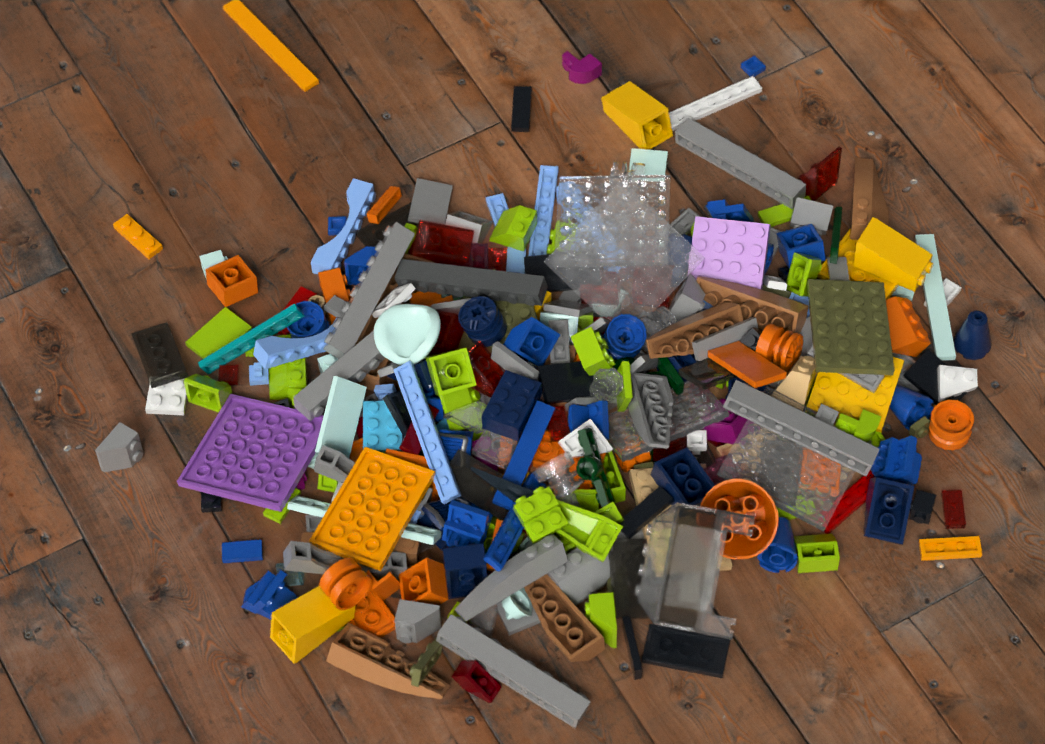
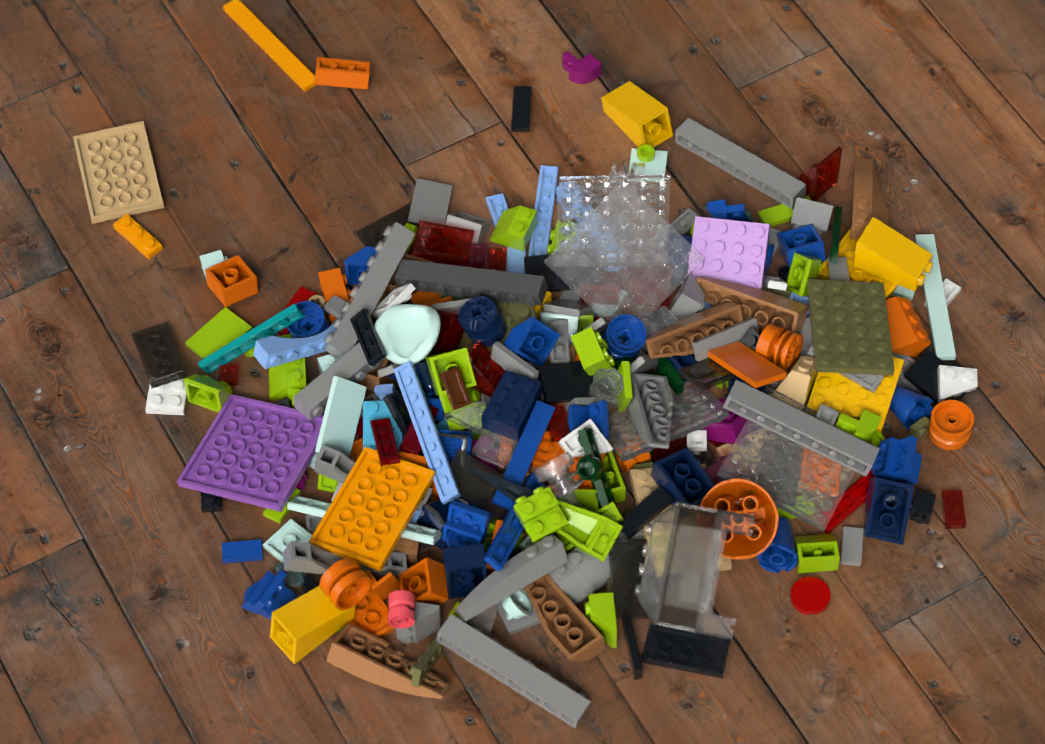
(118, 172): none -> tan plate
(119, 449): light grey slope -> none
(258, 374): light blue tile -> none
(288, 532): none -> light aqua tile
(309, 583): none -> black plate
(330, 255): light blue arch -> none
(336, 224): blue tile -> none
(342, 73): none -> orange brick
(368, 337): none -> black tile
(384, 205): orange piece -> none
(385, 441): none -> dark red tile
(401, 609): none -> coral wheel
(455, 388): none -> reddish brown tile
(476, 680): dark red slope -> none
(645, 153): none -> lime tile
(715, 102): white tile -> none
(753, 66): blue tile -> none
(810, 595): none -> red tile
(852, 546): none -> light grey tile
(950, 548): light orange plate -> none
(973, 336): dark blue cone -> none

